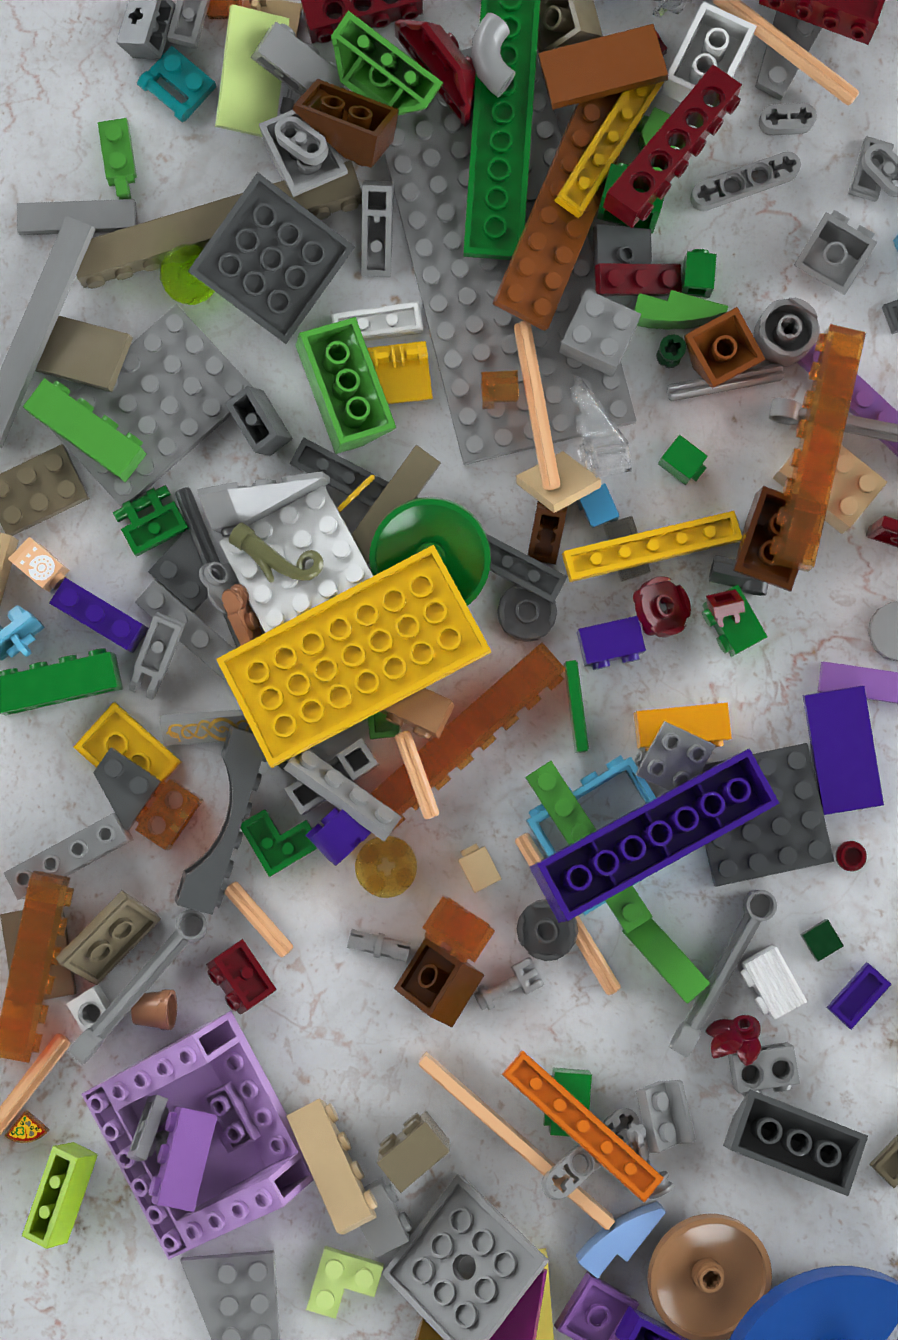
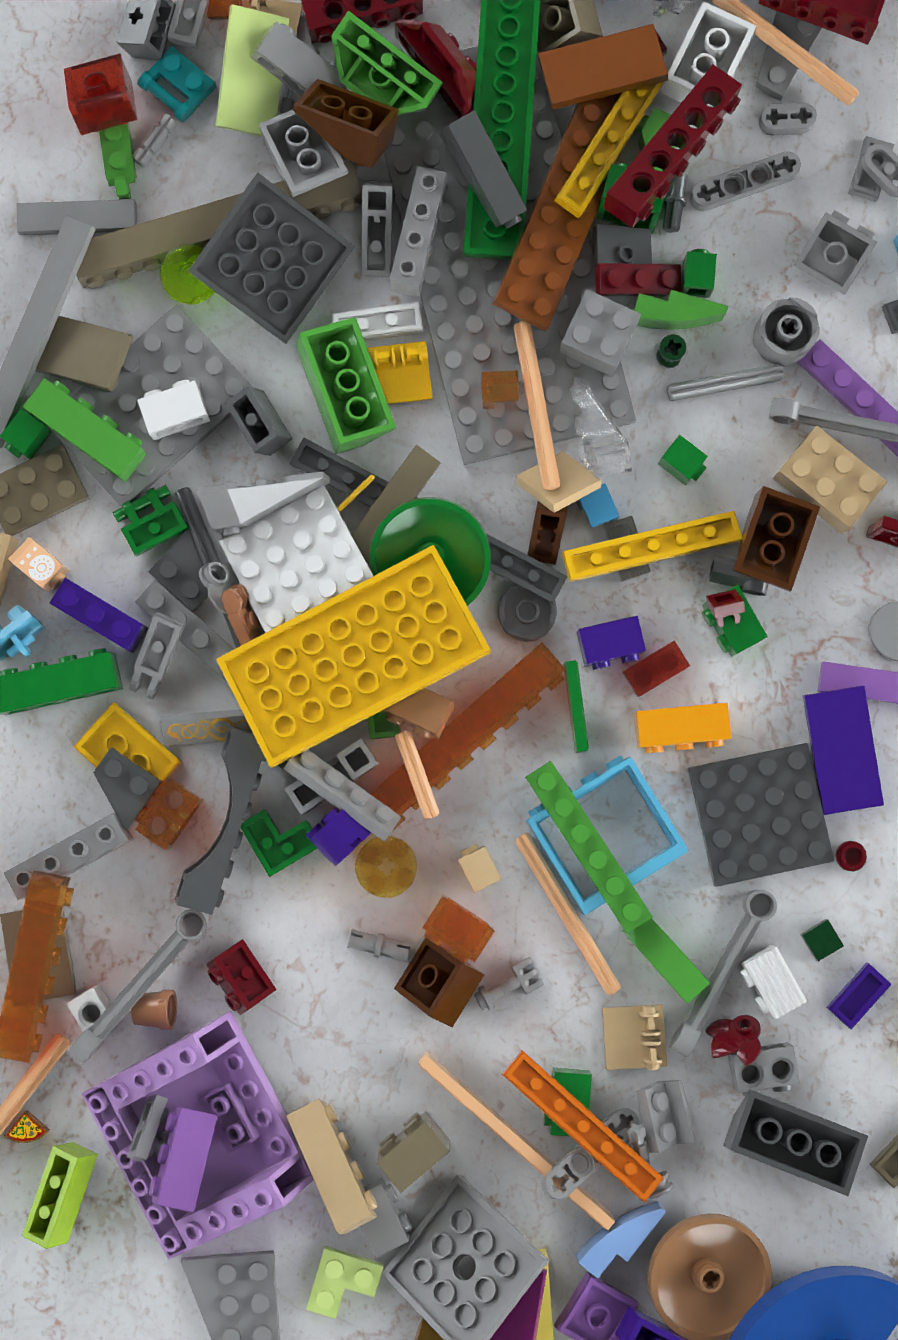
(25, 435): none -> green brick
(100, 94): none -> clear red brick
(108, 938): dark tan tile -> none
(154, 140): none -> light grey axle
(173, 409): none -> white brick
(258, 919): light nougat axle -> none
(266, 557): olive plant -> none
(304, 141): light grey plate -> none
(418, 231): none -> light grey brick
(483, 169): none -> dark grey slope
(486, 54): light grey cylinder -> none
(543, 934): dark grey tile -> none
(634, 1037): none -> tan hinge
(649, 612): dark red plate -> none
(653, 836): dark purple brick -> none
(656, 669): none -> clear red plate
(673, 757): light grey hinge -> none
(674, 204): none -> dark grey axle
(723, 348): dark orange slope -> none
(818, 448): clear orange brick -> none

